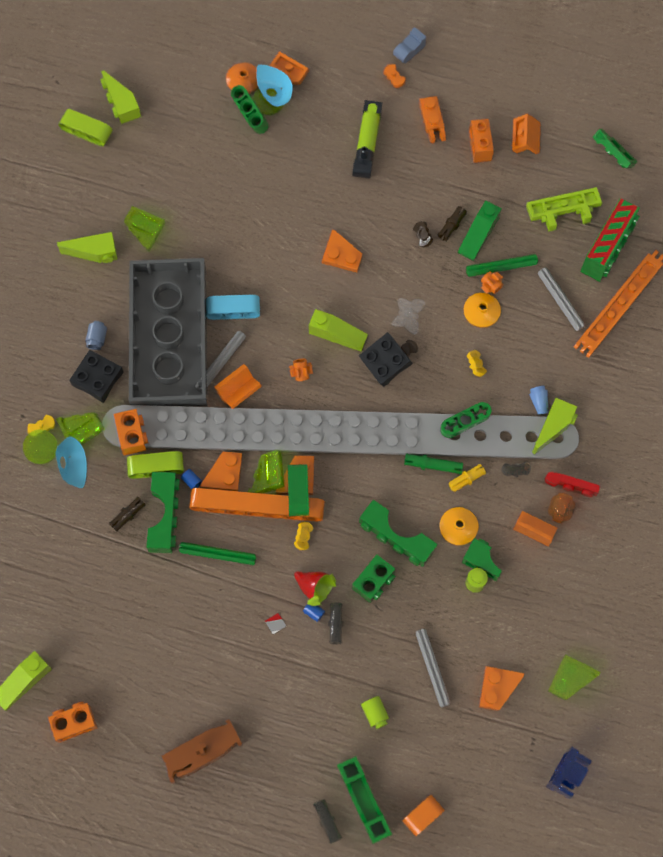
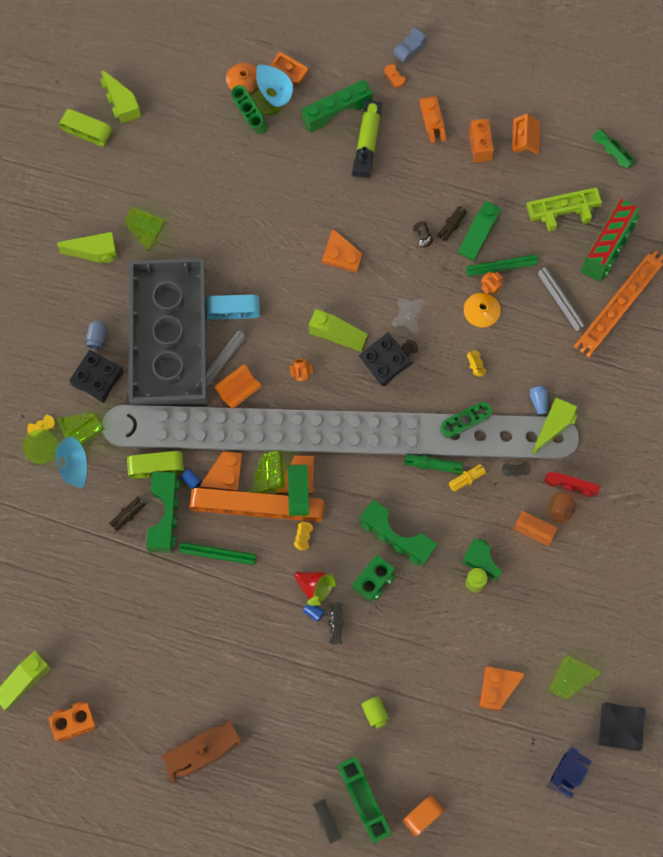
(126, 432): orange brick -> none
(275, 623): light grey sticker -> none
(320, 112): none -> green arch
(432, 667): light grey axle -> none
(458, 535): light orange dish -> none
(621, 726): none -> black brick

